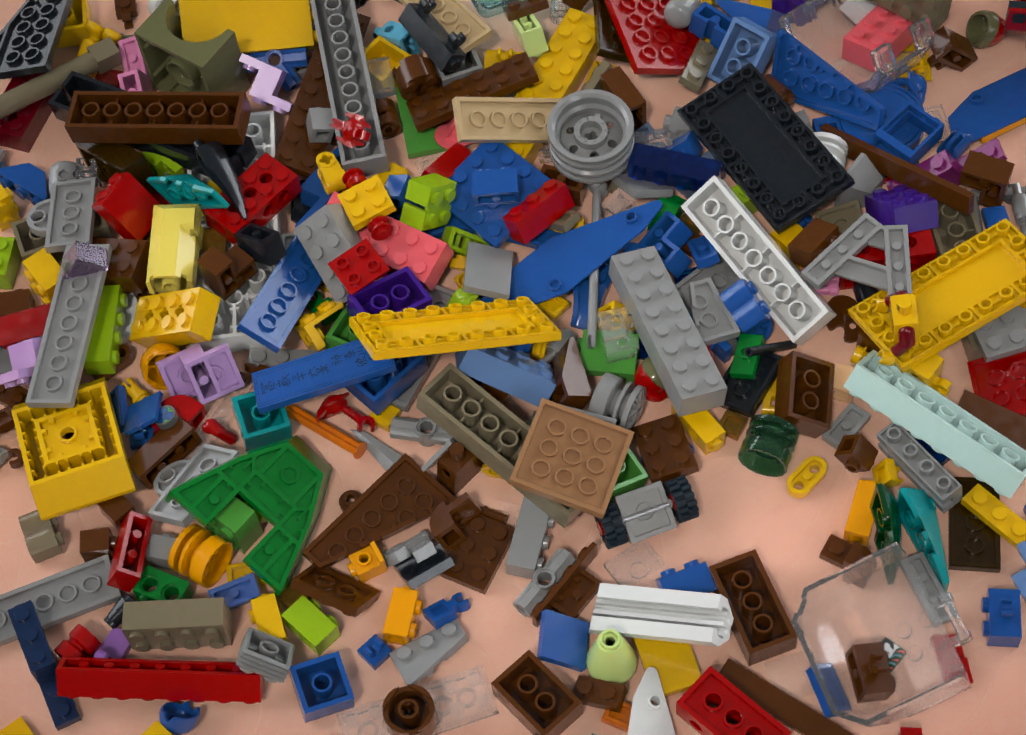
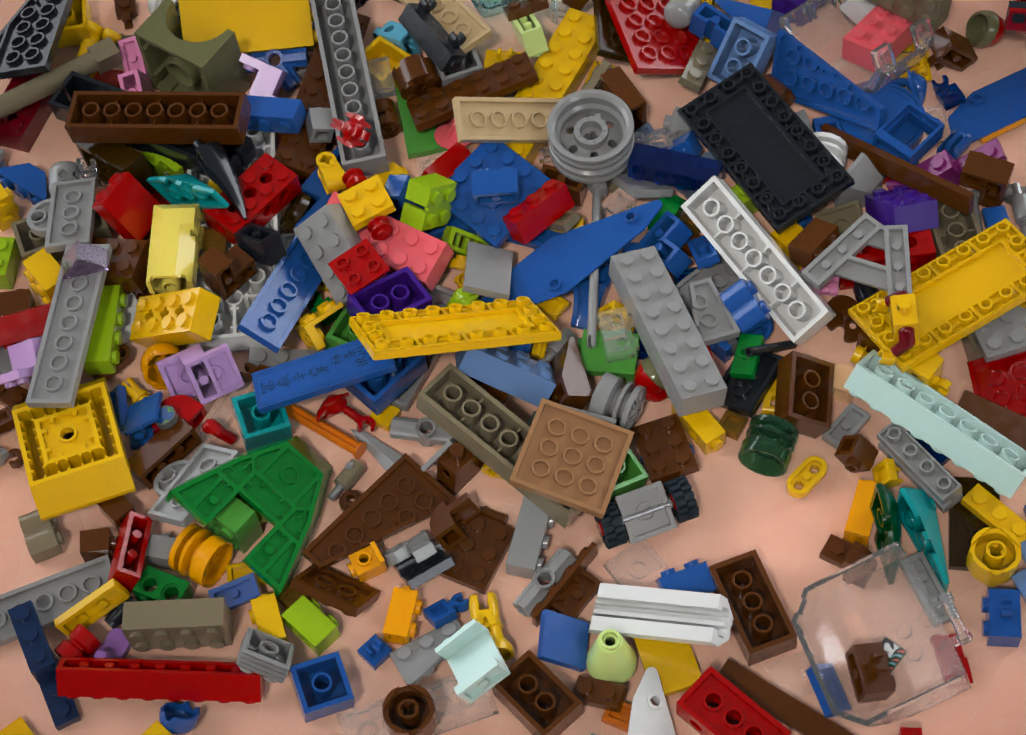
(92, 607): none -> yellow plate
(276, 114): none -> blue brick
(294, 212): none -> dark brown tile
(346, 478): none -> dark tan piece
(473, 660): none -> light aqua panel
(491, 619): none -> yellow piece
(948, 95): none -> clear blue plate
(994, 556): none -> yellow brick

